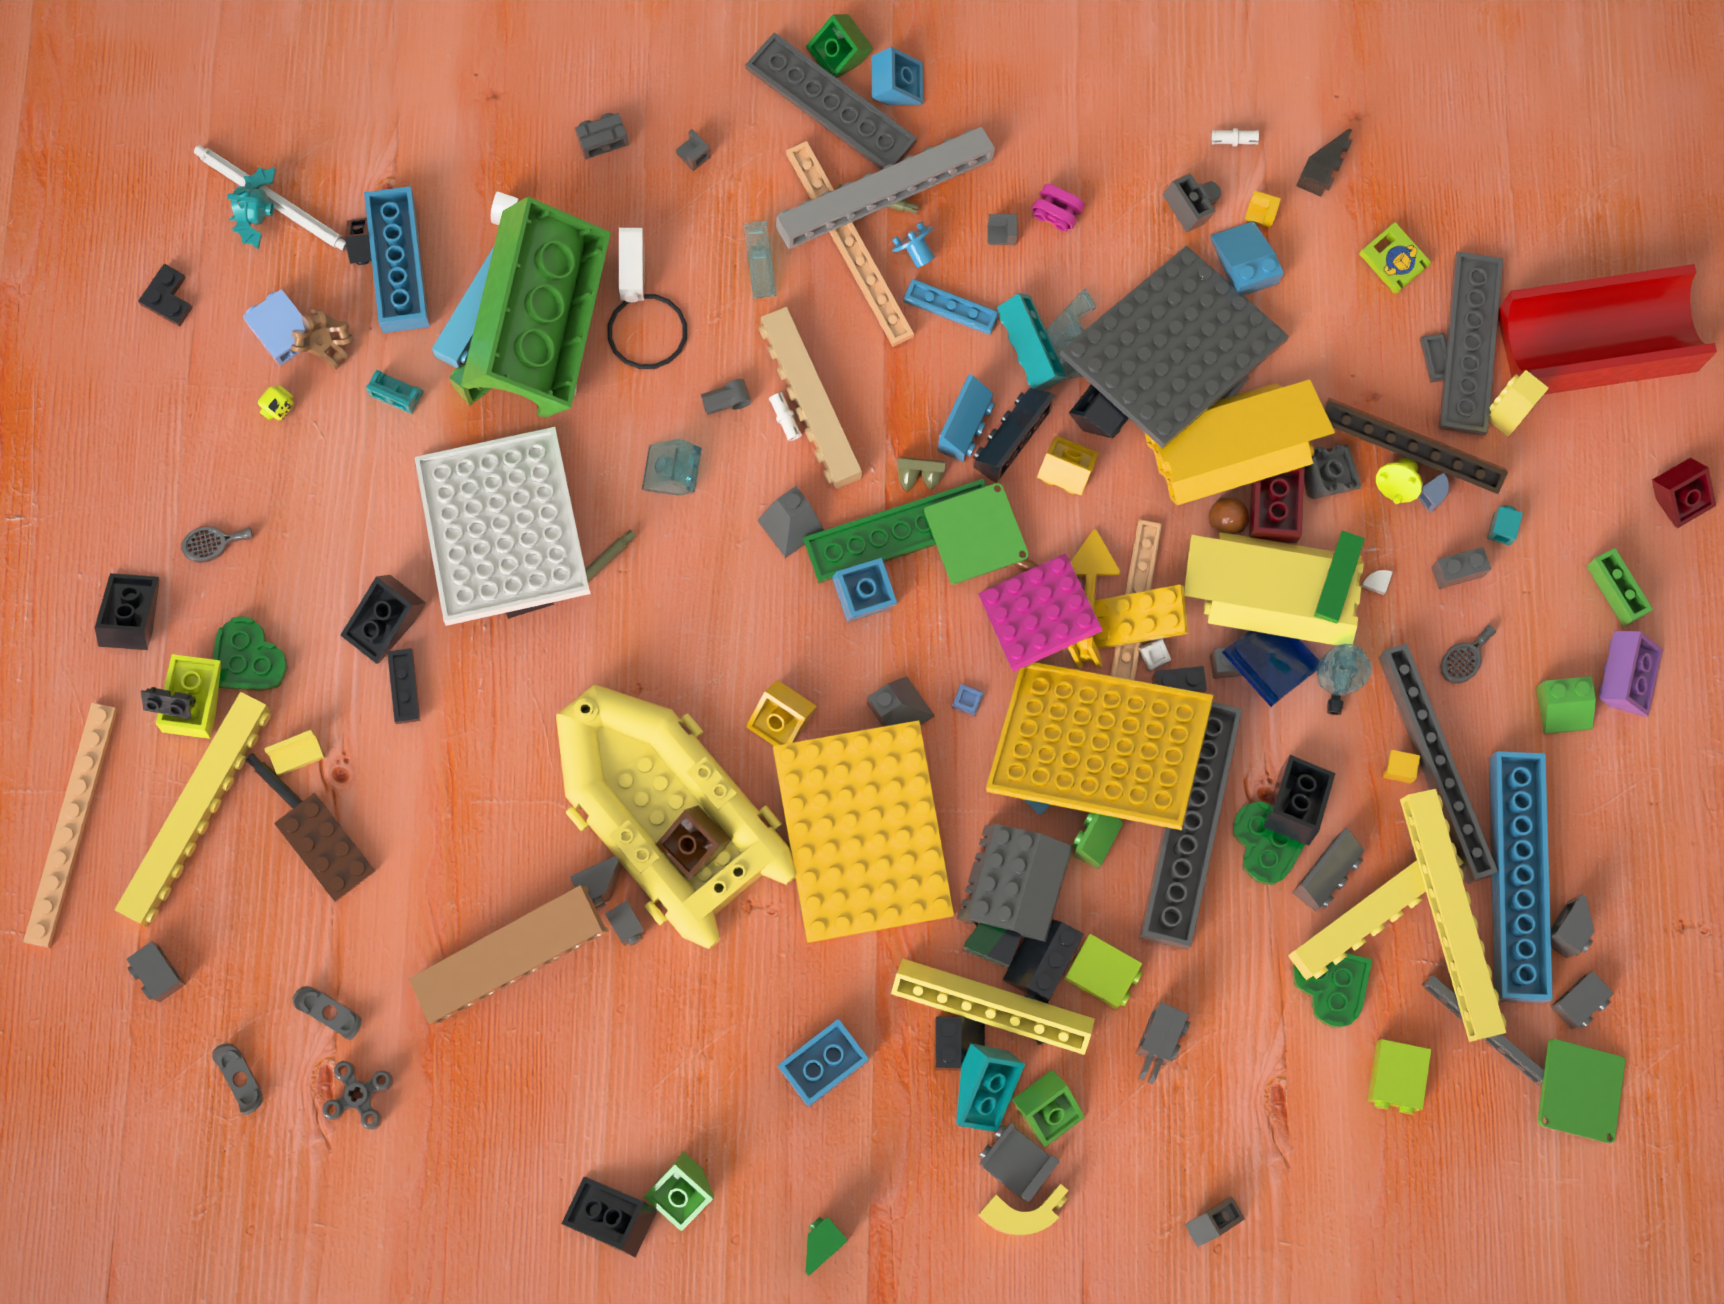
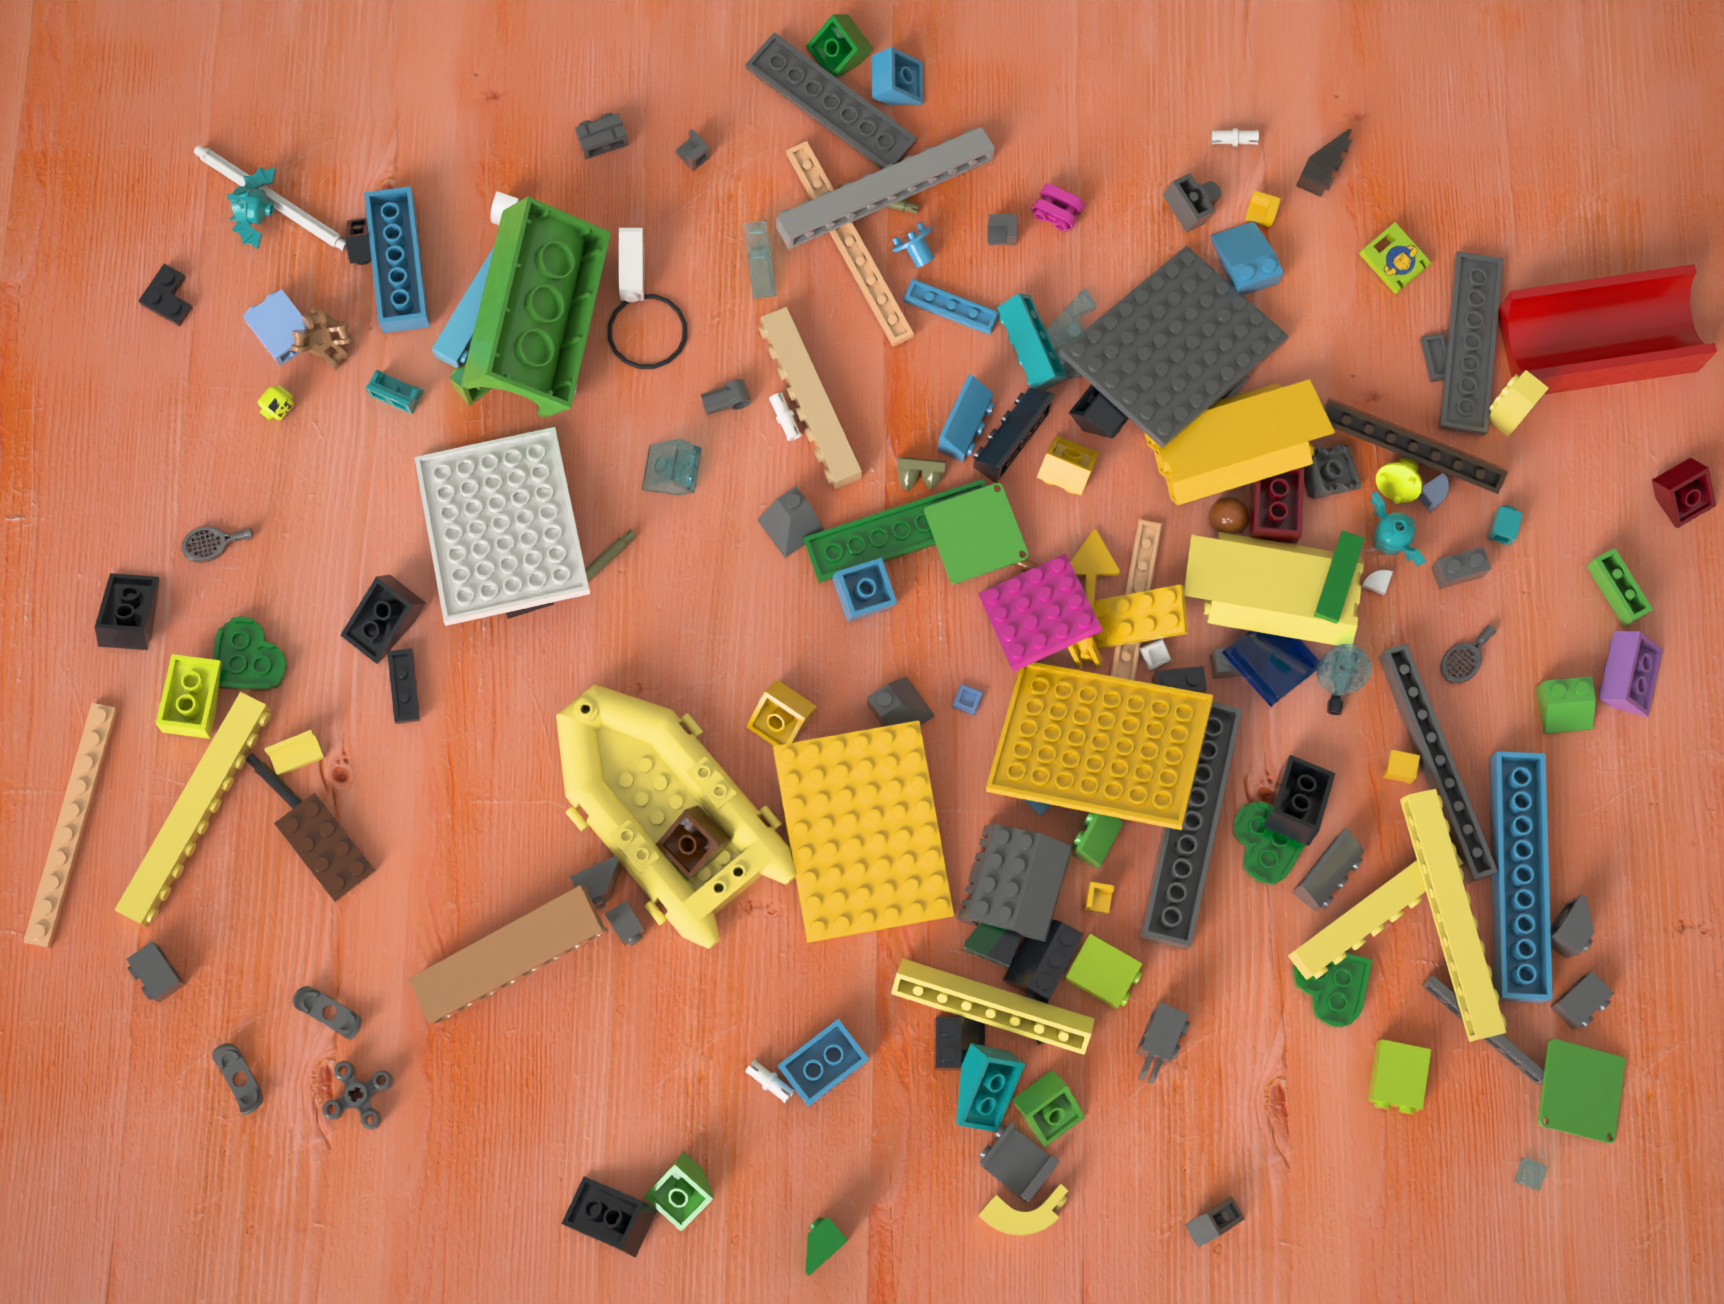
(162, 702): black hinge -> none
(770, 1081): none -> white pin
(1098, 897): none -> yellow panel
(1393, 540): none -> teal helmet
(1530, 1174): none -> clear light blue tile

